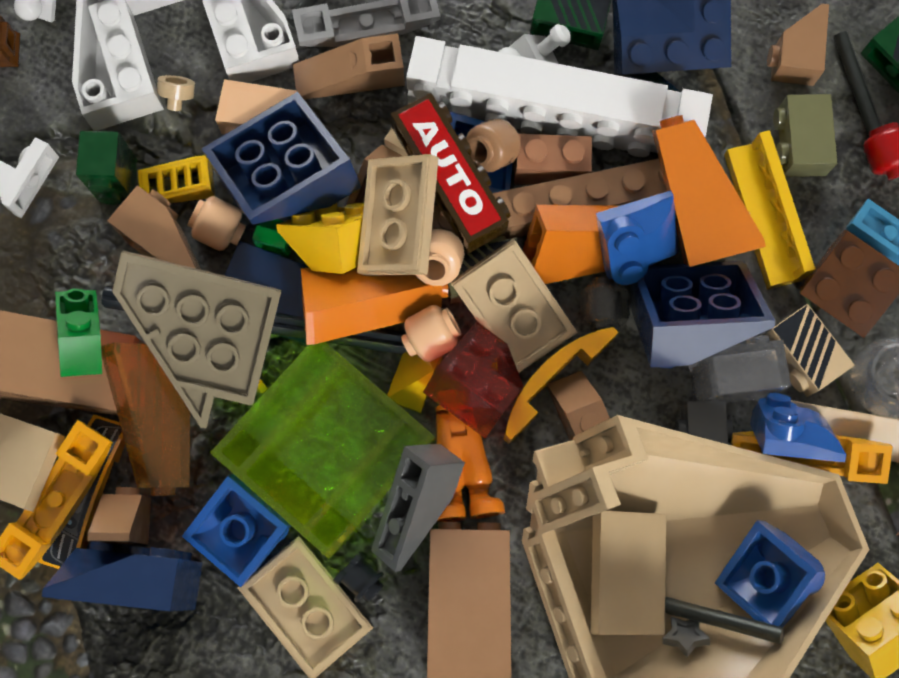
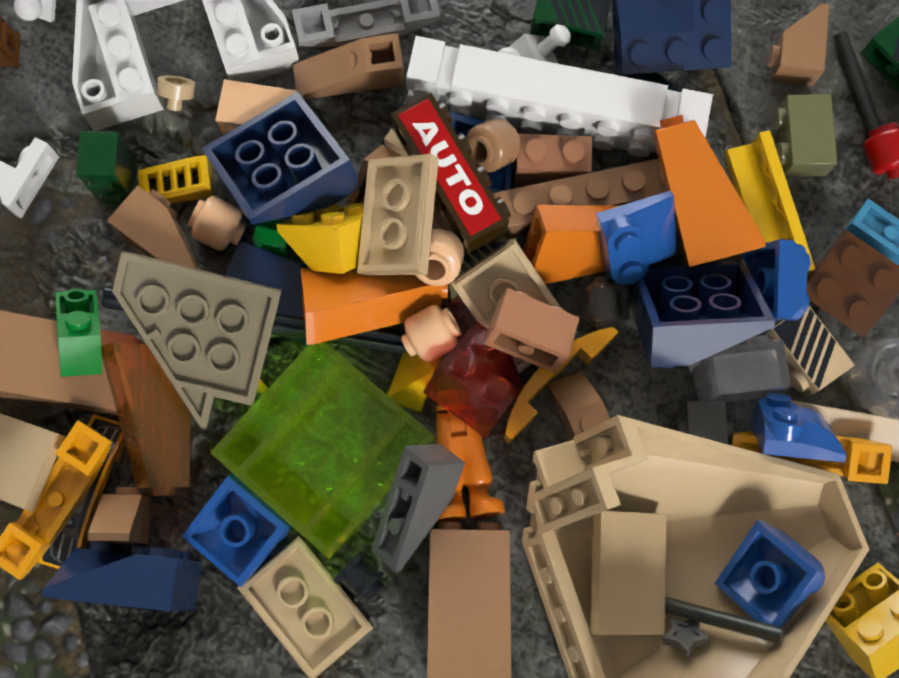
(531, 330): none -> nougat brick
(781, 277): none -> blue slope

